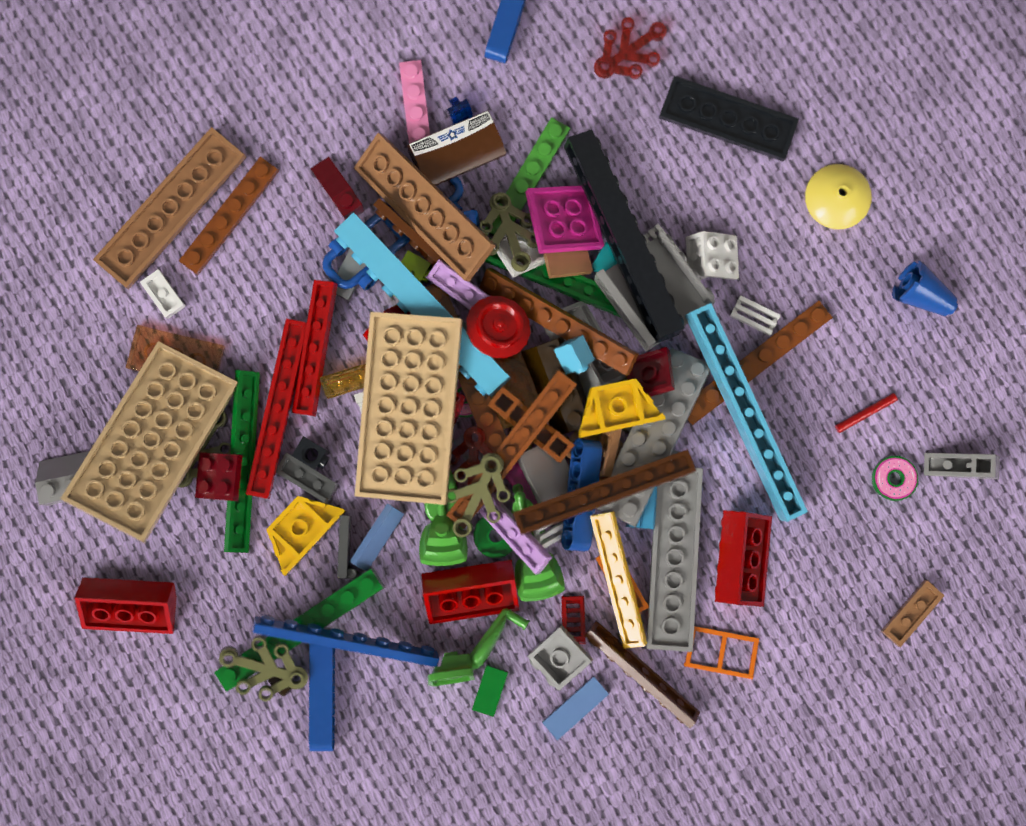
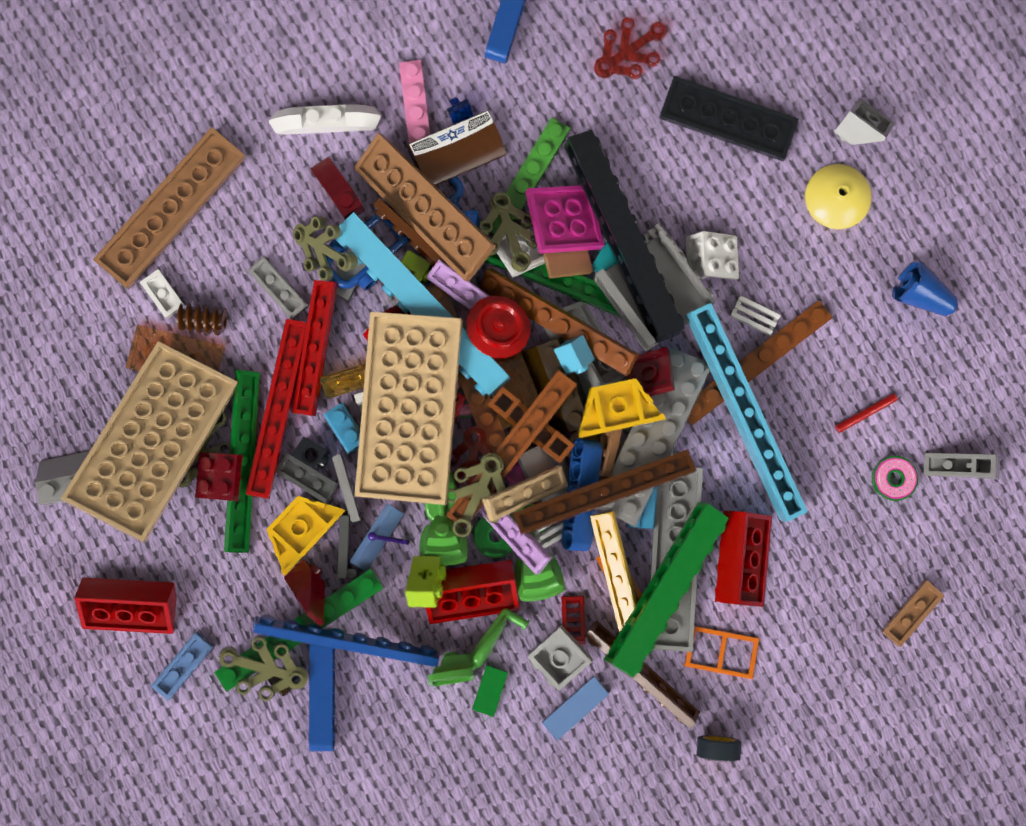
(182, 666): none -> medium blue tile
(201, 320): none -> reddish brown piece
(228, 215): dark orange plate -> none
(277, 288): none -> light grey tile
(304, 237): none -> olive plant
(308, 589): none -> dark red slope
(325, 119): none -> white brick
(344, 427): none -> dark azure brick
(347, 488): none -> light grey tile
(372, 536): none -> dark purple hinge
(425, 581): none -> lime brick
(525, 493): none -> tan tile
(666, 589): none -> green brick
(719, 748): none -> black wheel
(864, 125): none -> slope

